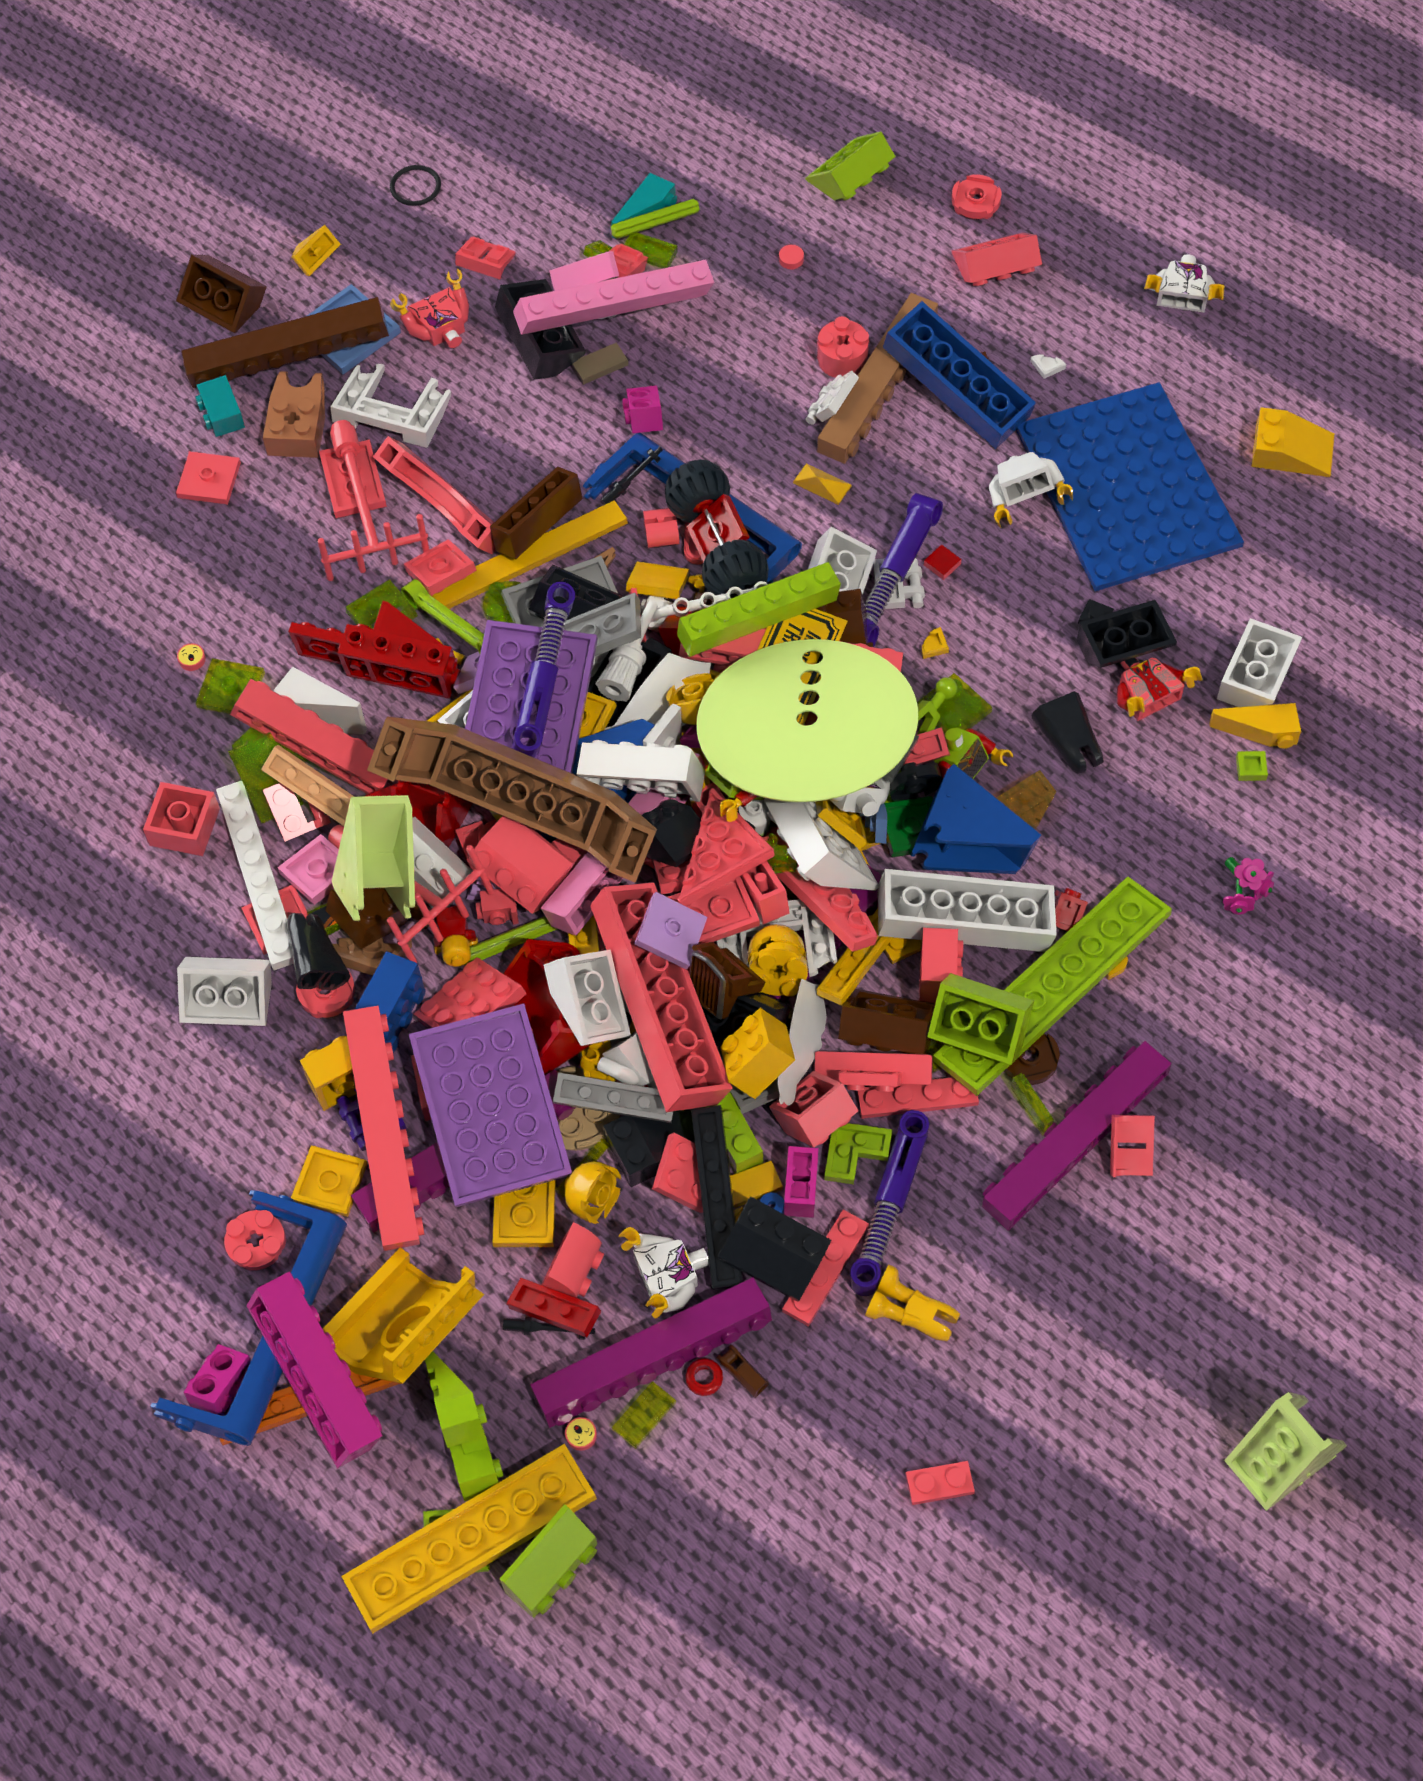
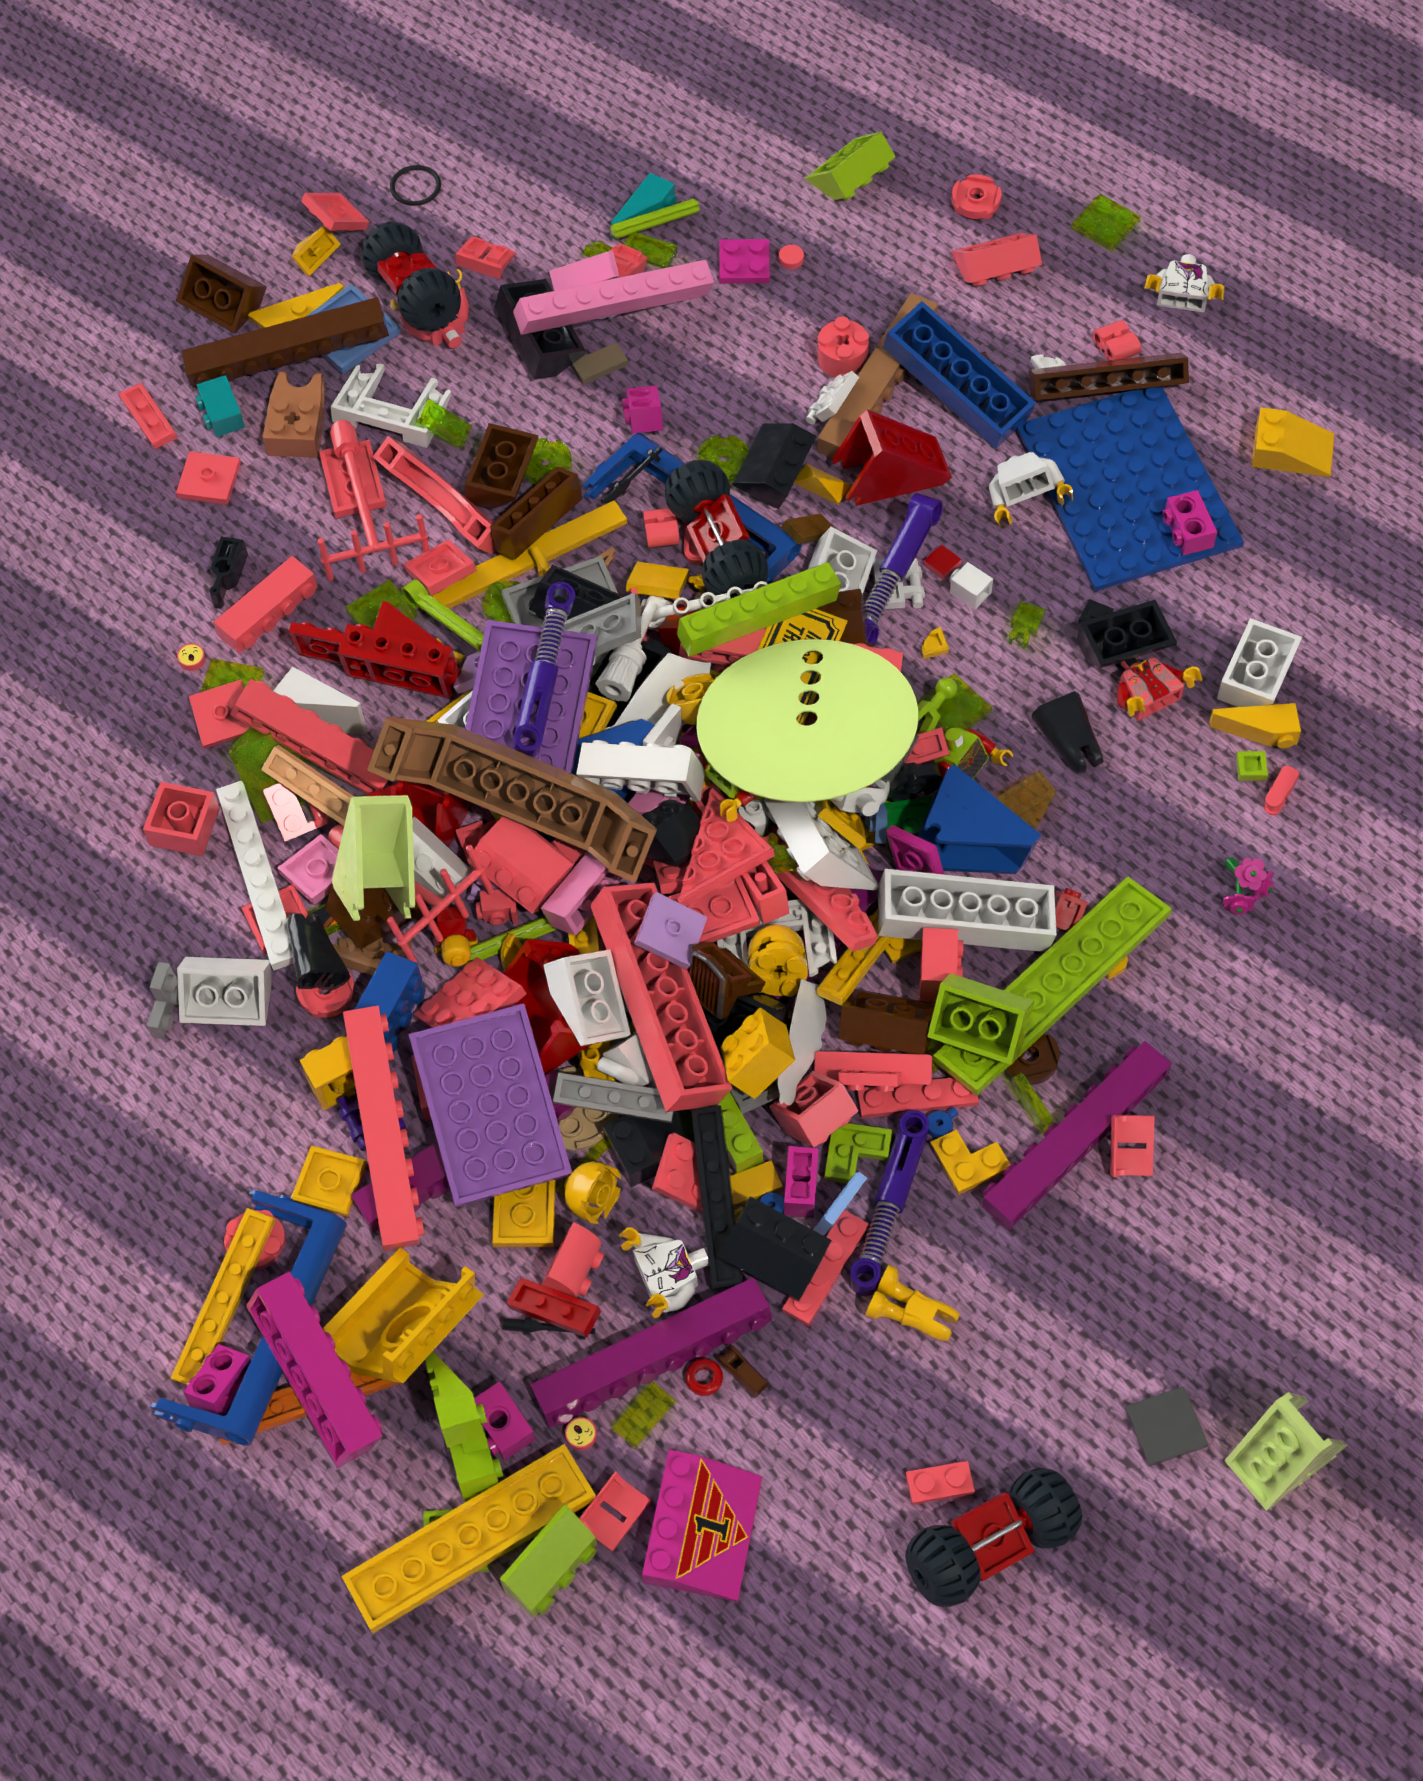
(148, 415): none -> coral tile
(165, 991): none -> light grey plate
(213, 715): none -> coral plate
(225, 1293): none -> yellow tile
(227, 567): none -> black piece
(266, 605): none -> coral brick
(293, 308): none -> yellow wing
(334, 211): none -> coral plate
(425, 294): none -> black plate
(444, 423): none -> clear neon green plate
(499, 466): none -> reddish brown slope
(509, 950): none -> yellow tile
(515, 1433): none -> dark pink brick
(540, 560): none -> yellow bar
(548, 450): none -> clear neon green plate
(621, 1498): none -> coral piece
(701, 1526): none -> dark pink slope
(732, 447): none -> clear neon green plate
(743, 261): none -> dark pink plate
(774, 462): none -> black slope
(806, 528): none -> pearl gold tile
(840, 1203): none -> light blue tile
(894, 459): none -> red ladder
(913, 852): none -> dark pink tile
(945, 1119): none -> blue piece
(953, 1560): none -> black plate
(968, 1169): none -> yellow plate
(970, 585): none -> white brick
(1026, 622): none -> clear neon green plate
(1106, 222): none -> clear neon green plate
(1109, 376): none -> reddish brown brick
(1117, 341): none -> coral piece
(1166, 1426): none -> dark grey tile
(1189, 515): none -> dark pink brick
(1281, 790): none -> coral bar

